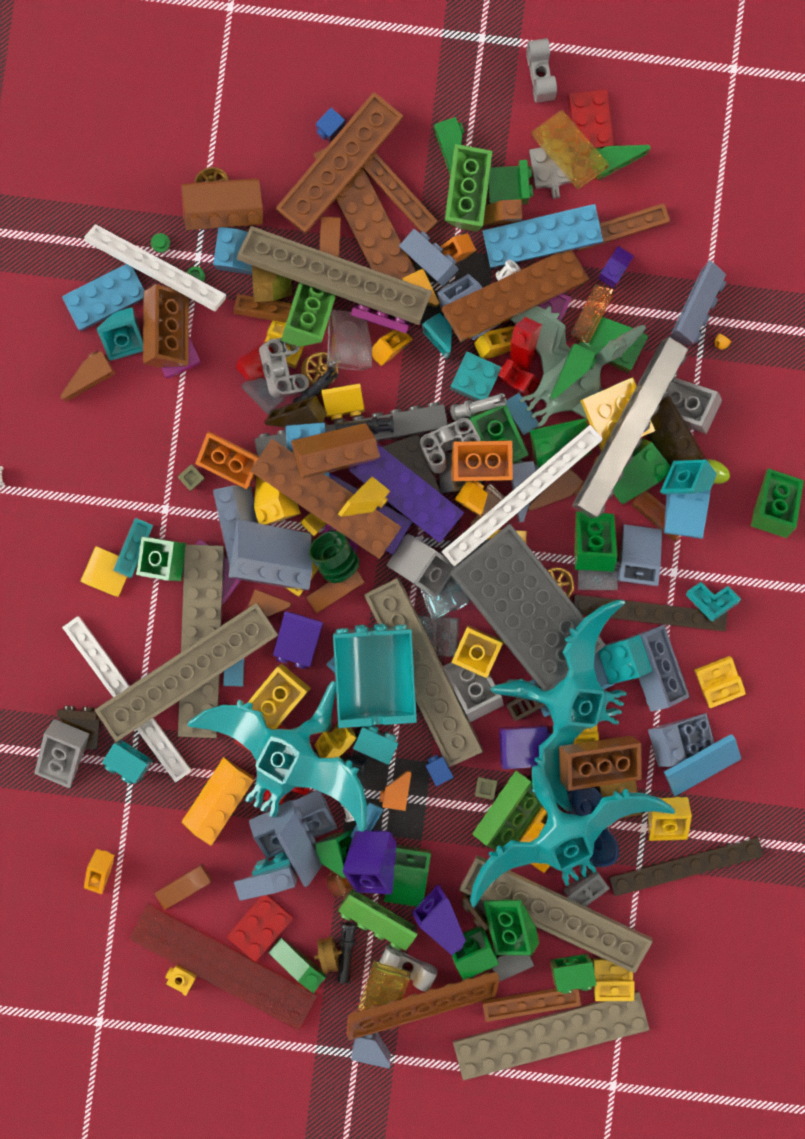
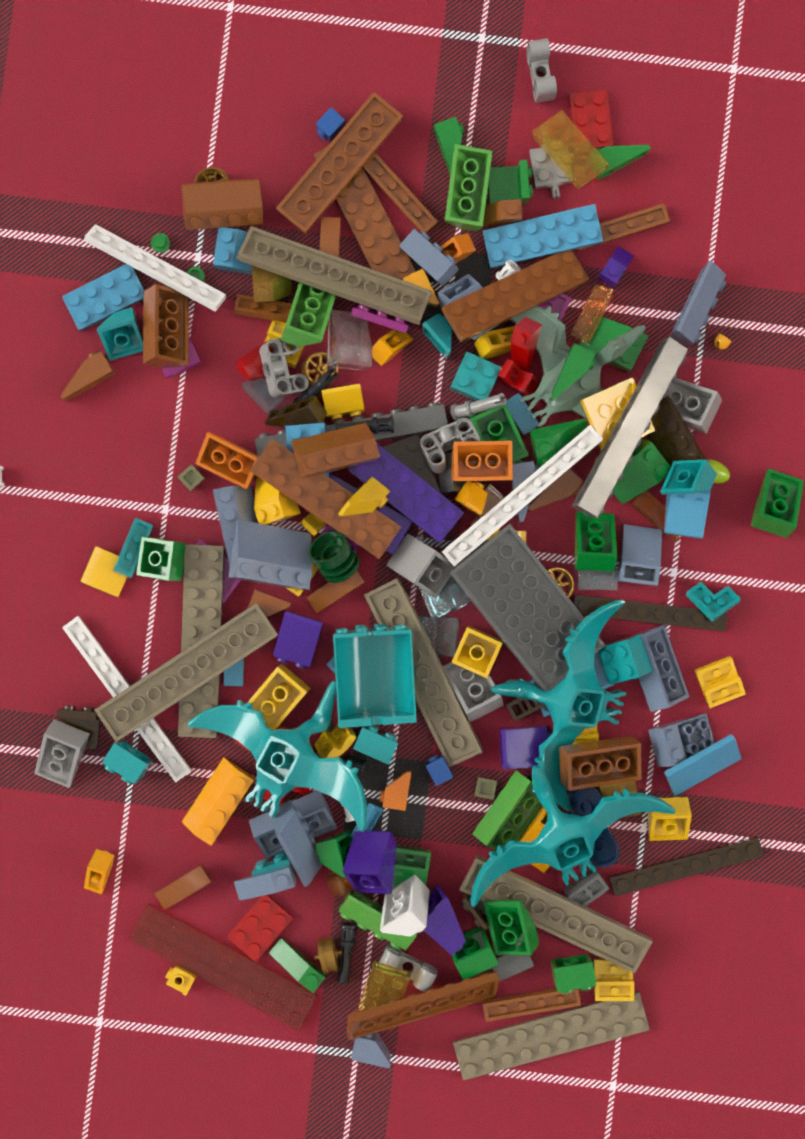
(406, 908): none -> white slope

